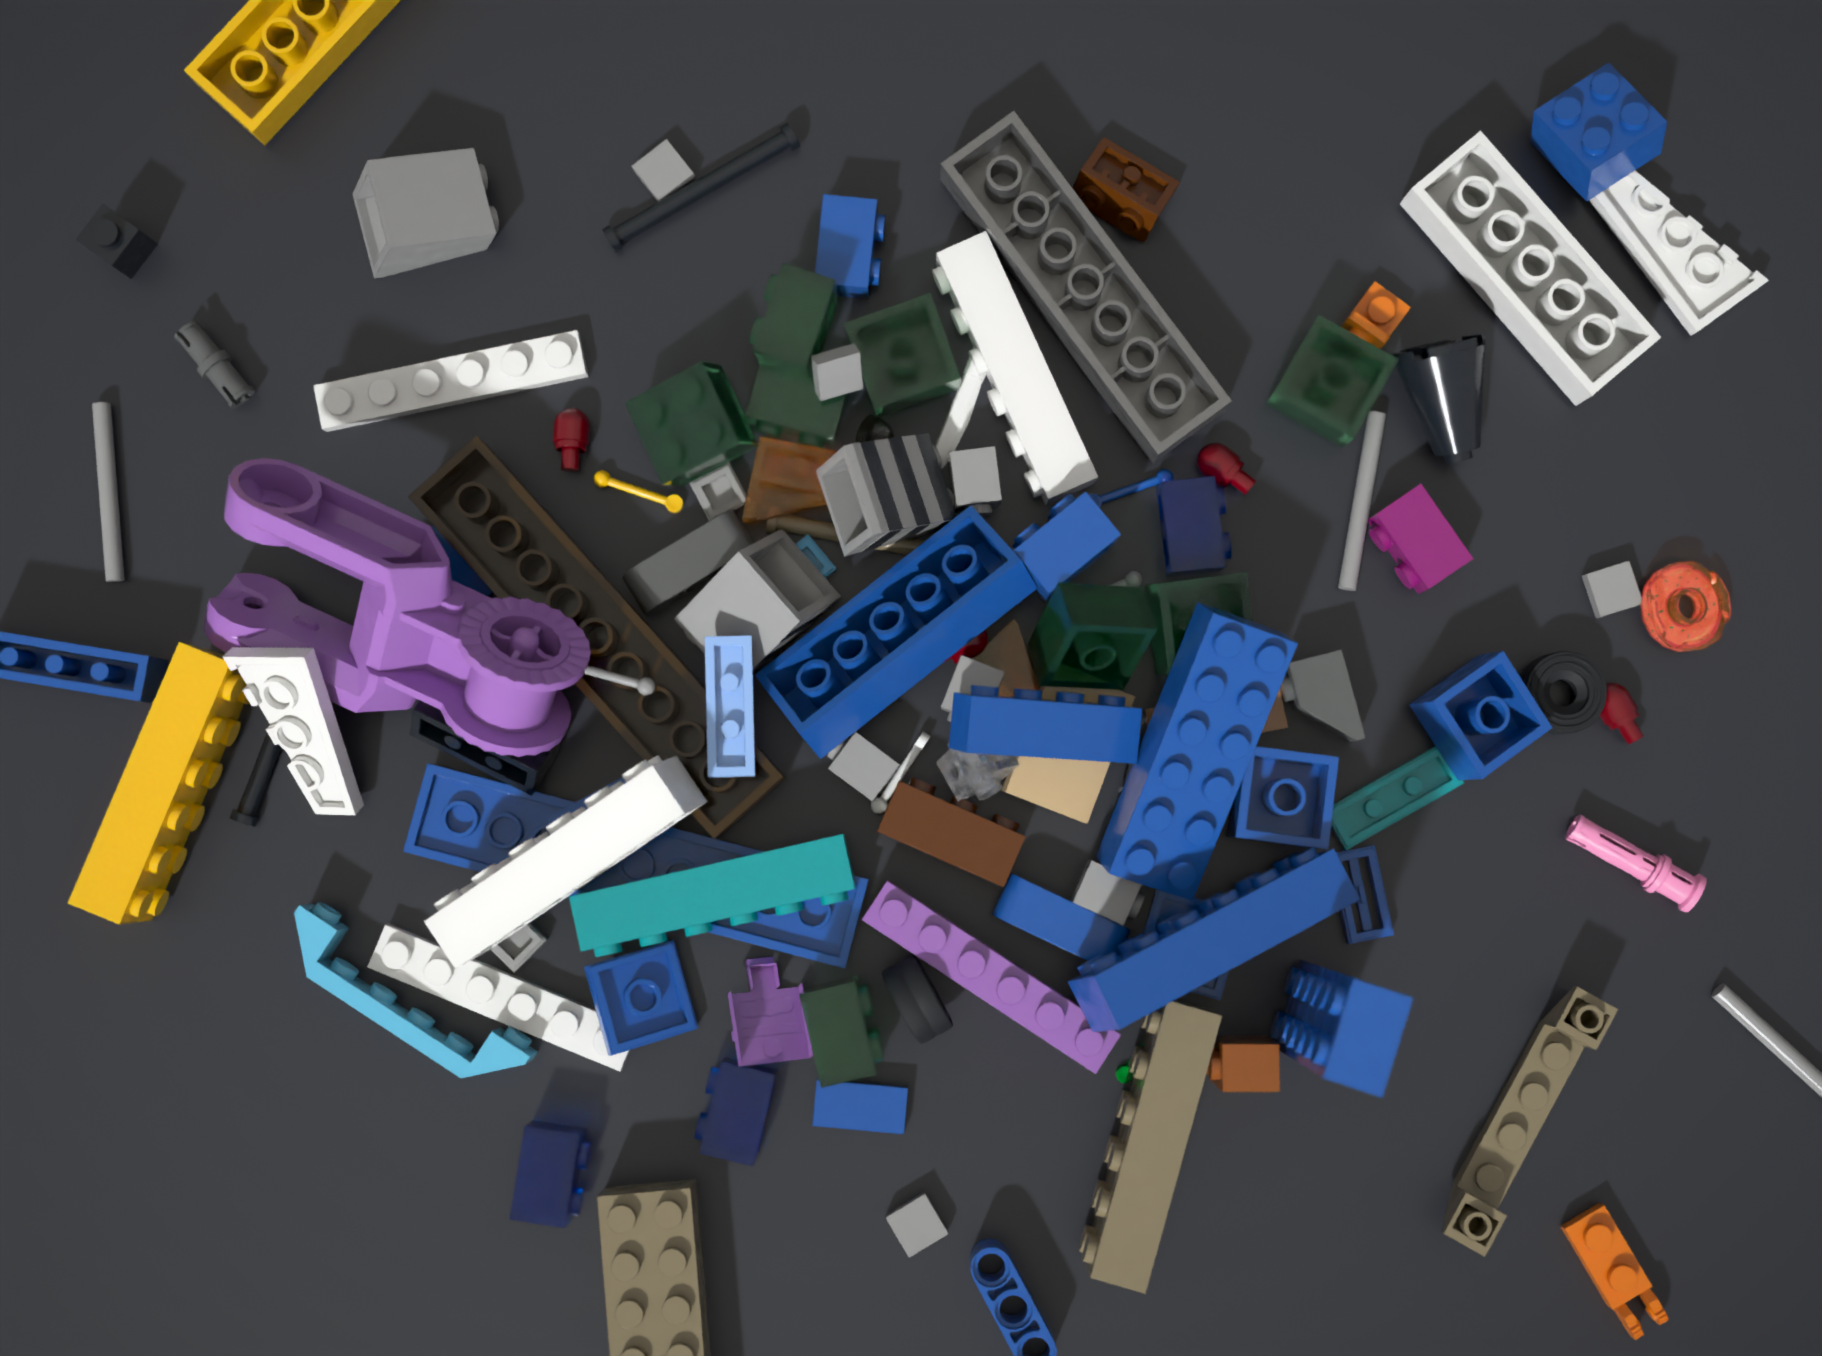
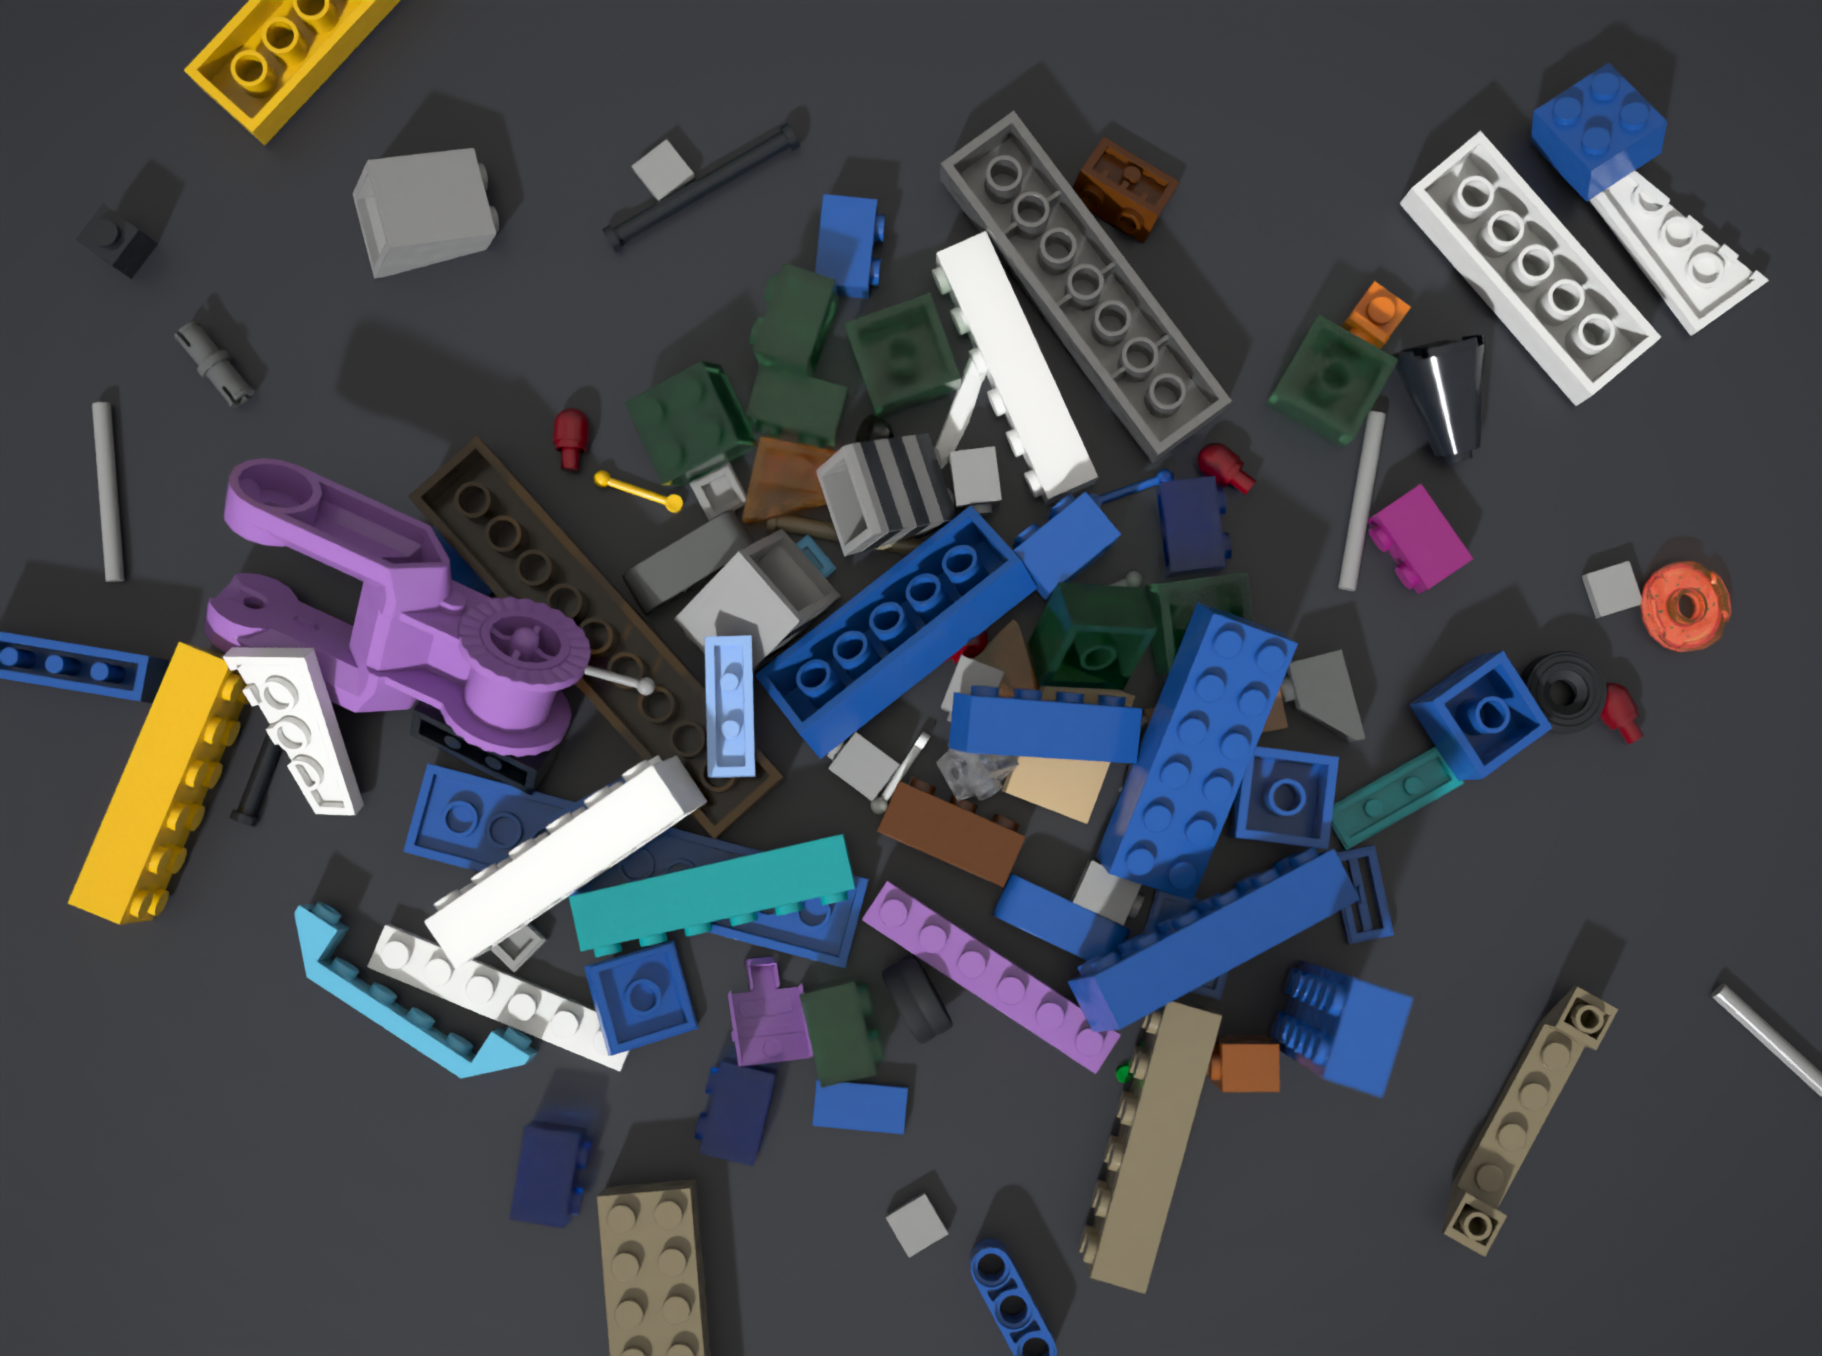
(450, 381): white plate -> none
(837, 372): light grey tile -> none
(1612, 1266): orange hinge -> none
(1654, 872): bright pink pin -> none

